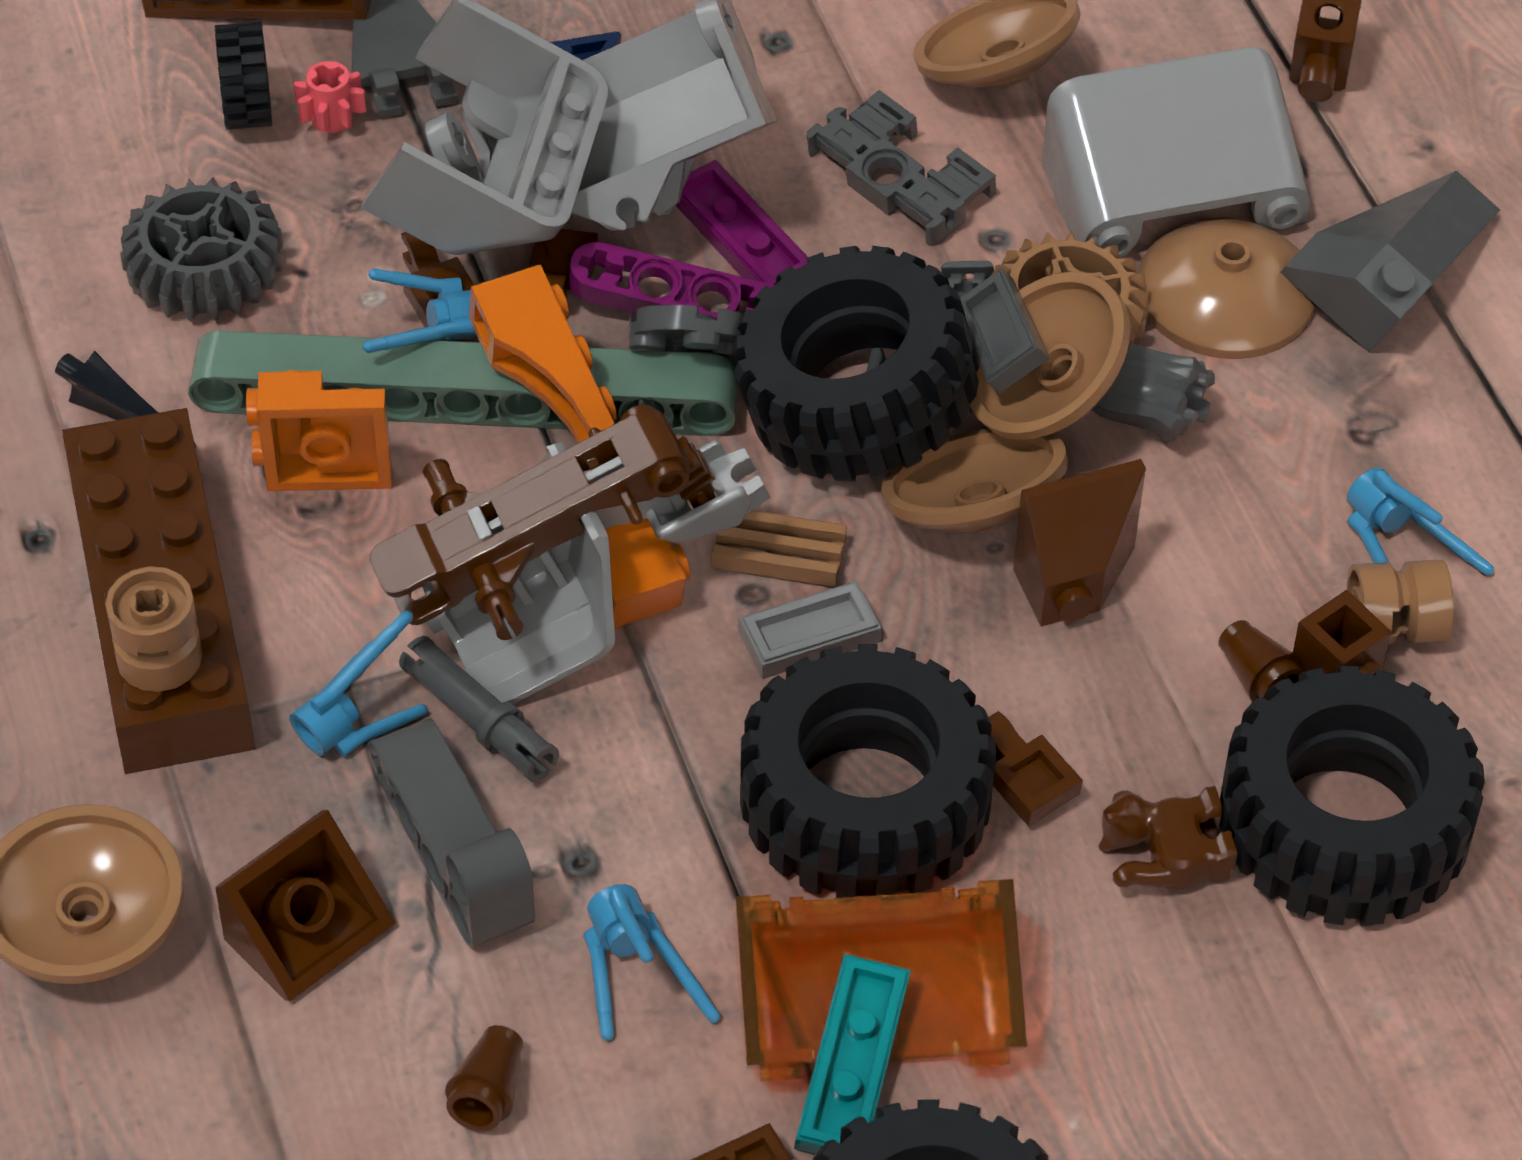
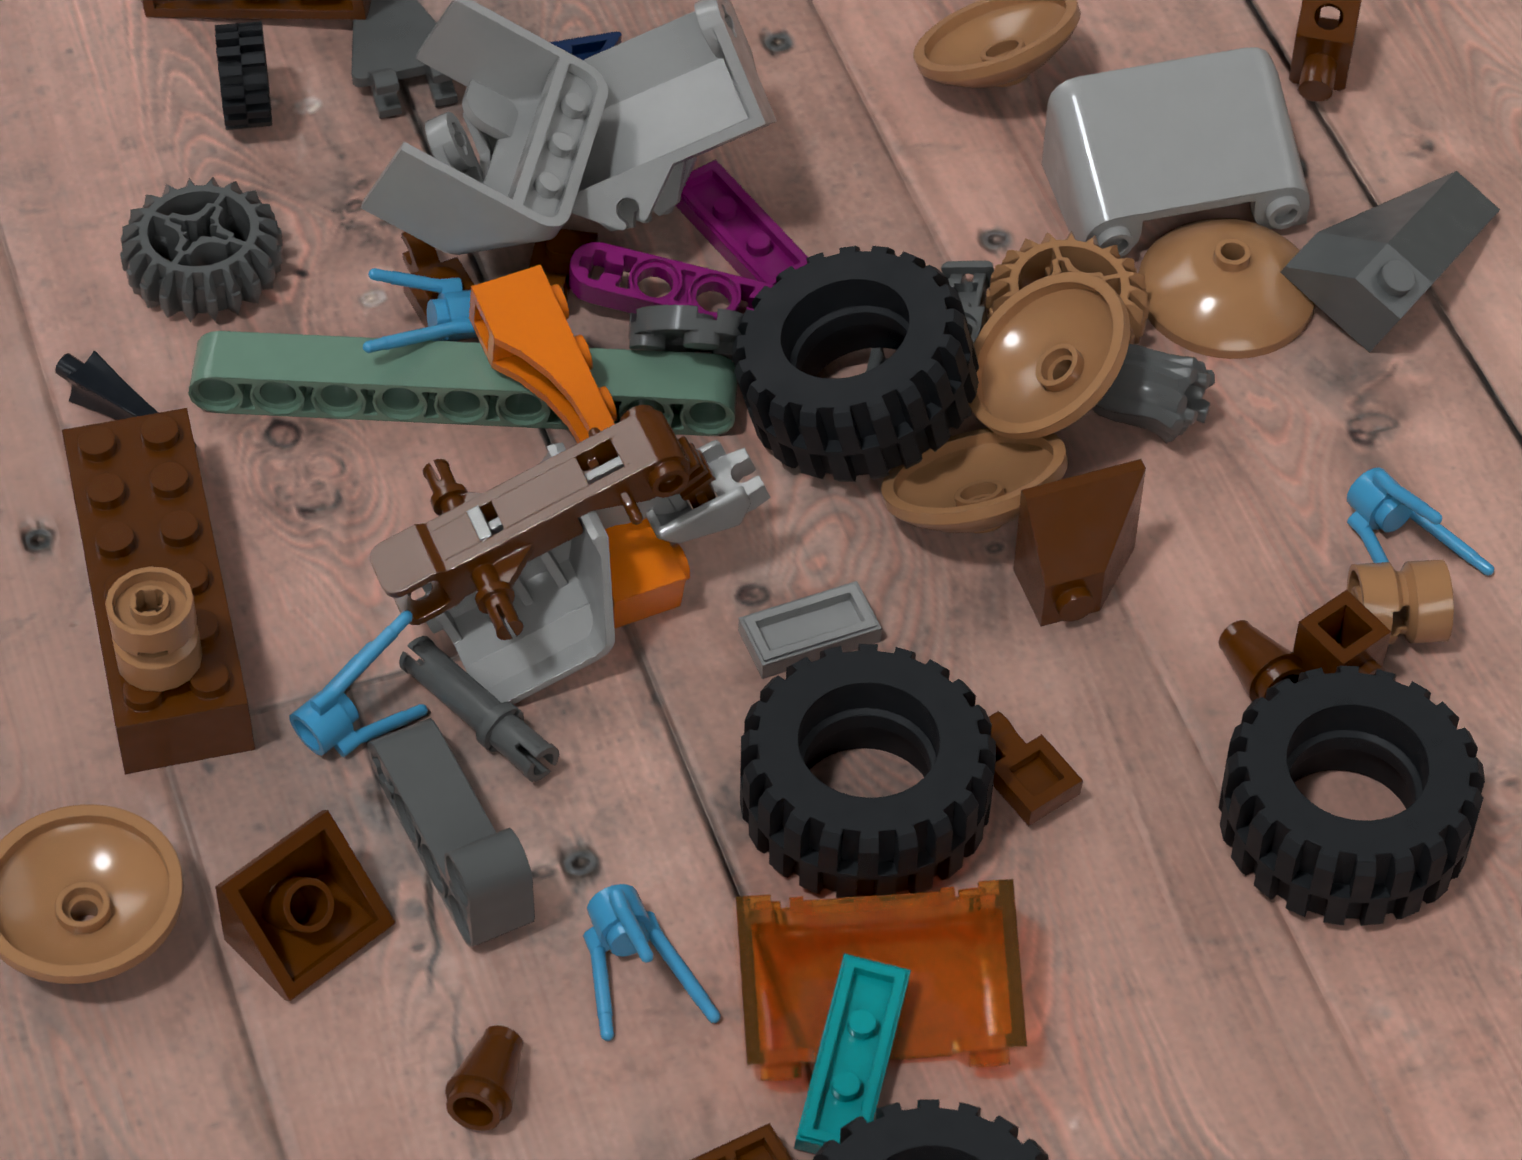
(318, 435): orange plate -> none
(330, 97): coral gear -> none
(781, 538): medium nougat tile -> none
(923, 199): dark grey piece -> none
(1002, 331): dark grey tile -> none
(1179, 838): reddish brown animal -> none

